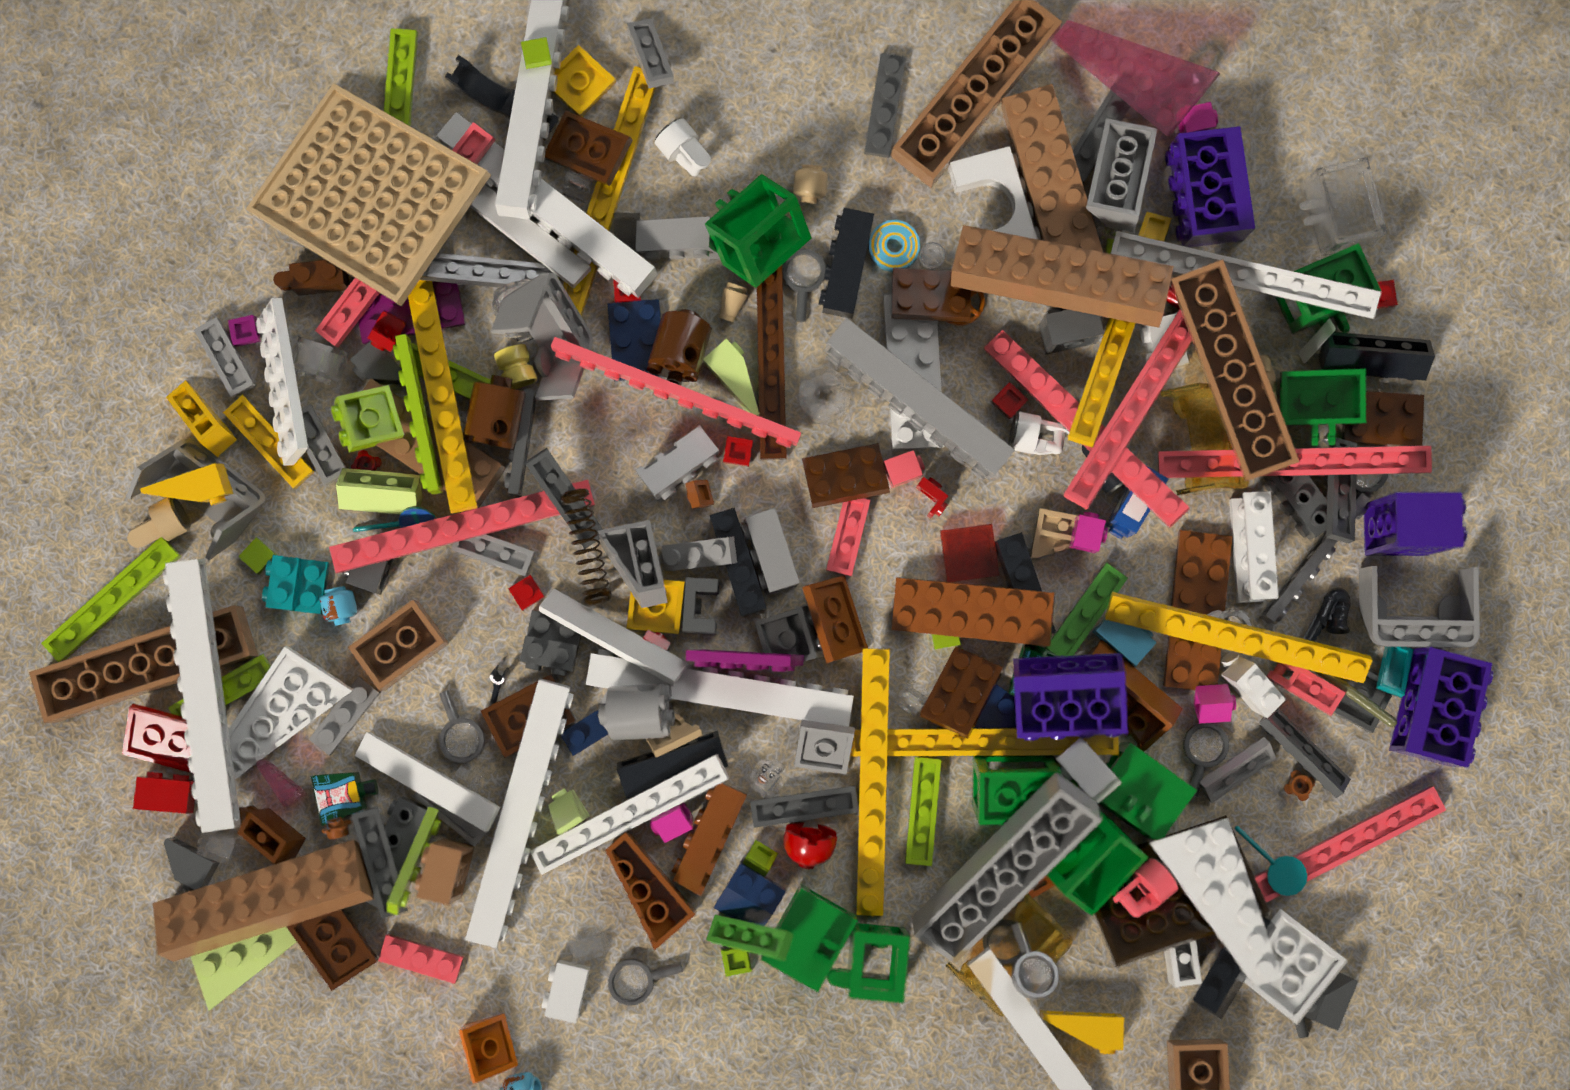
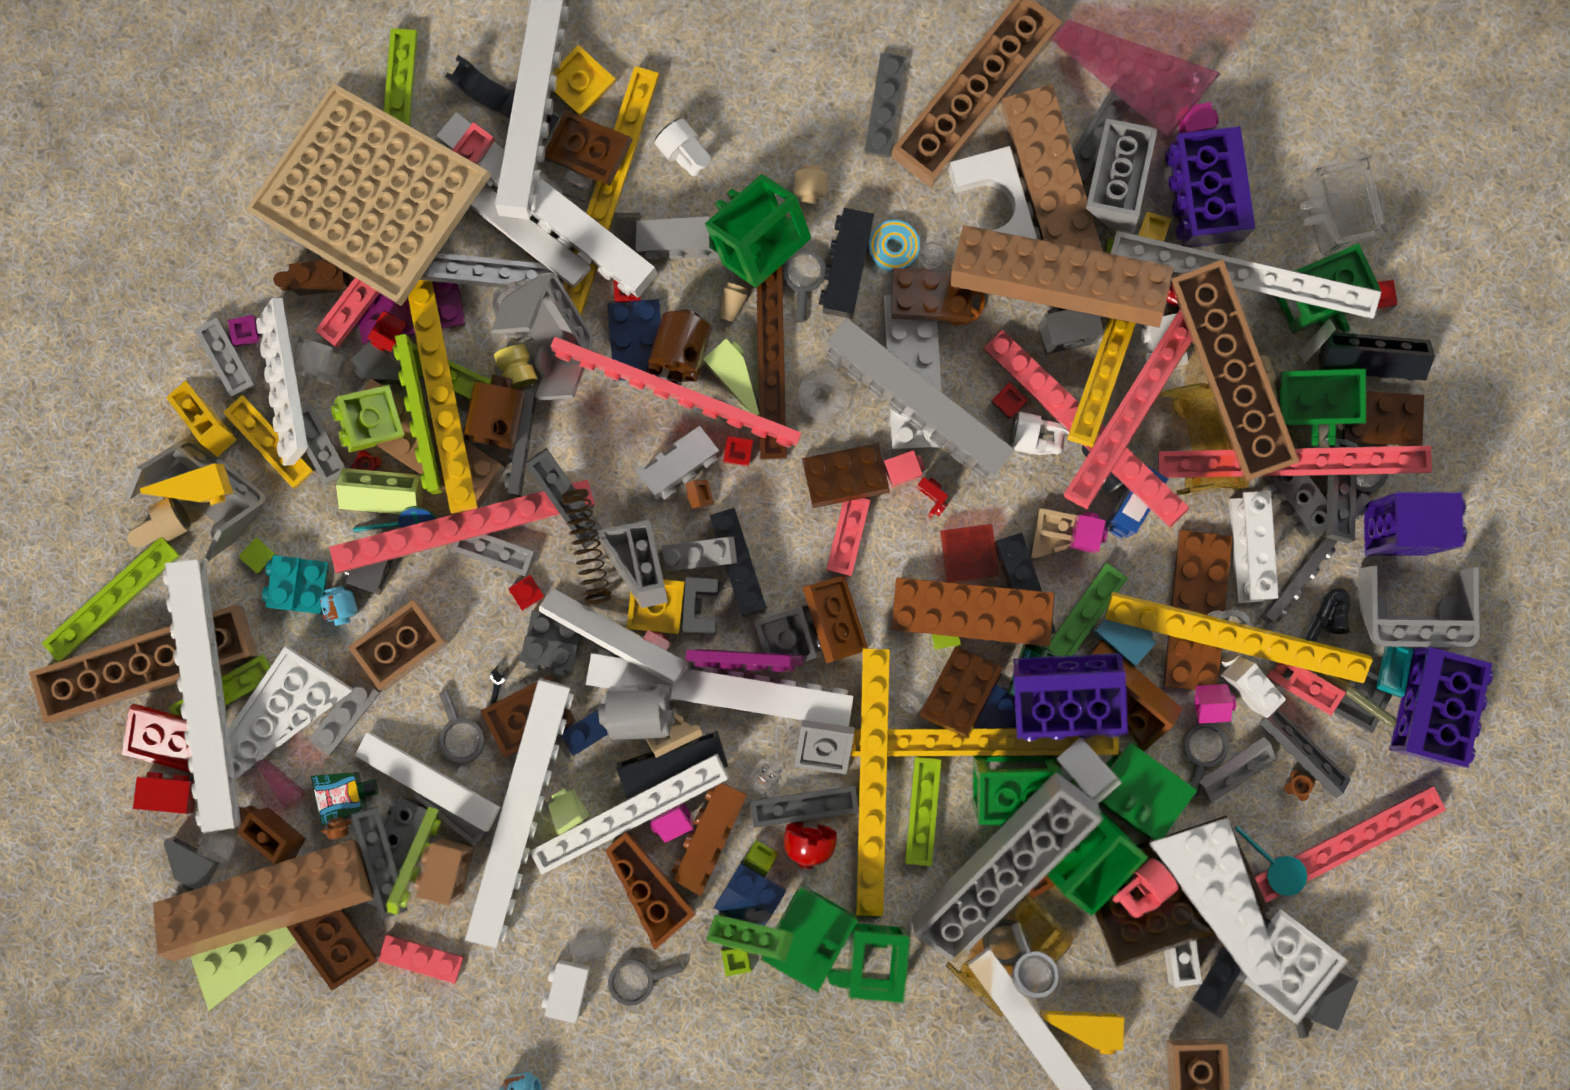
(488, 1047): orange slope -> none
(536, 53): lime tile -> none
(650, 53): light grey plate -> none
(770, 551): light grey brick -> none

